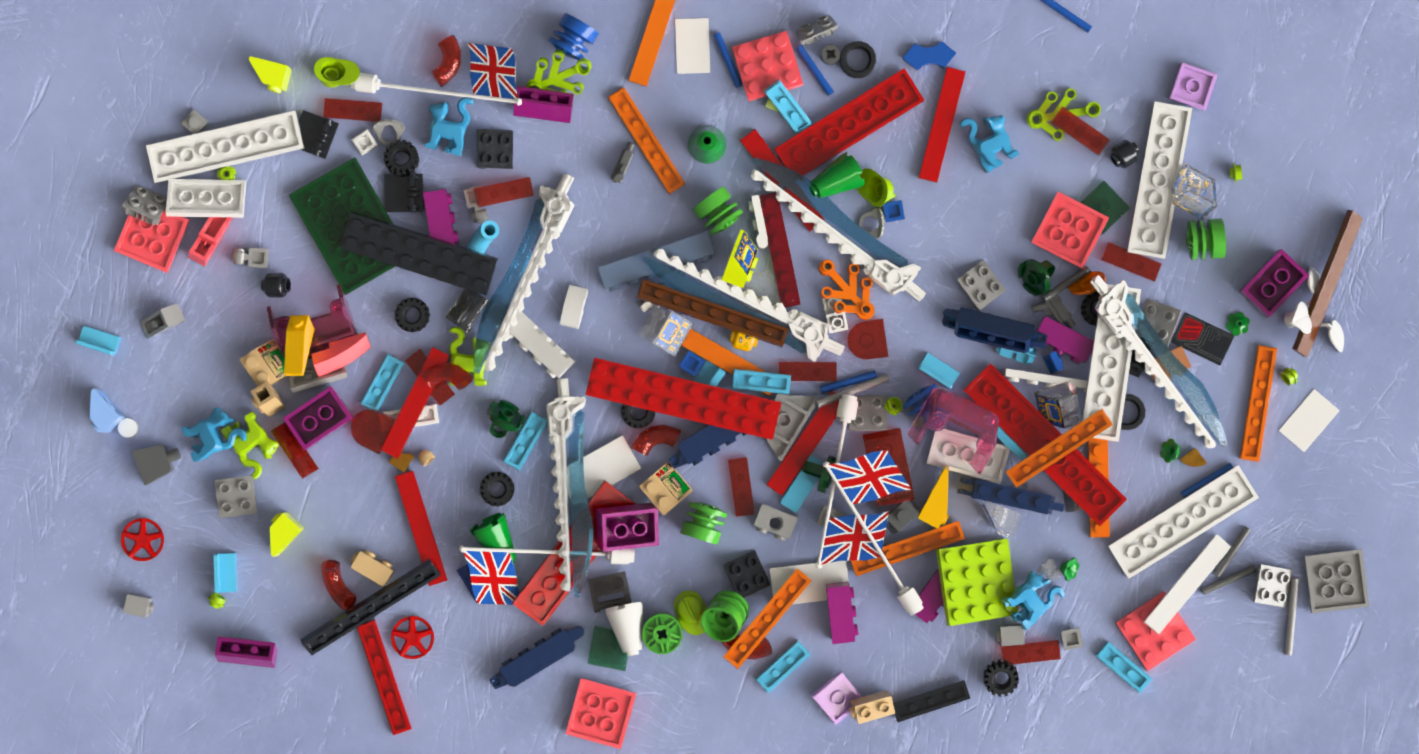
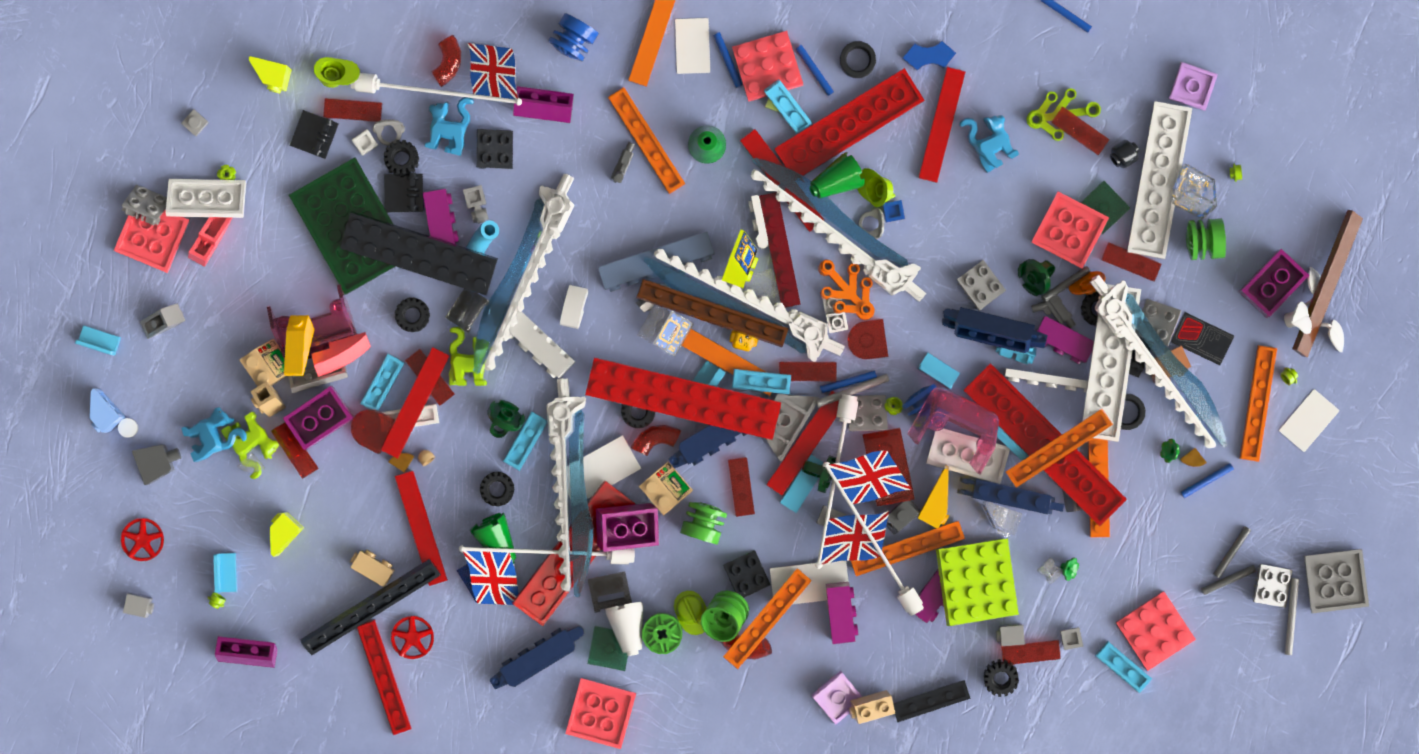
(225, 146): white plate -> none
(235, 496): light grey hinge -> none
(251, 464): none -> clear tile
(256, 257): light grey plate -> none
(276, 285): black head -> none
(335, 585): clear red cylinder -> none
(447, 372): clear red cylinder -> none
(503, 192): clear red tile -> none
(557, 78): lime plant -> none
(691, 363): blue plate -> none
(717, 211): bright green wheel -> none
(783, 666): medium azure tile -> none
(787, 521): light grey brick -> none
(823, 25): light grey hinge -> none
(832, 57): dark grey wheel -> none
(1029, 601): dark azure animal -> none
(1053, 362): blue plate -> none
(1059, 405): clear slope -> none
(1183, 522): white plate -> none
(1187, 584): white tile -> none
(1233, 326): green plant -> none

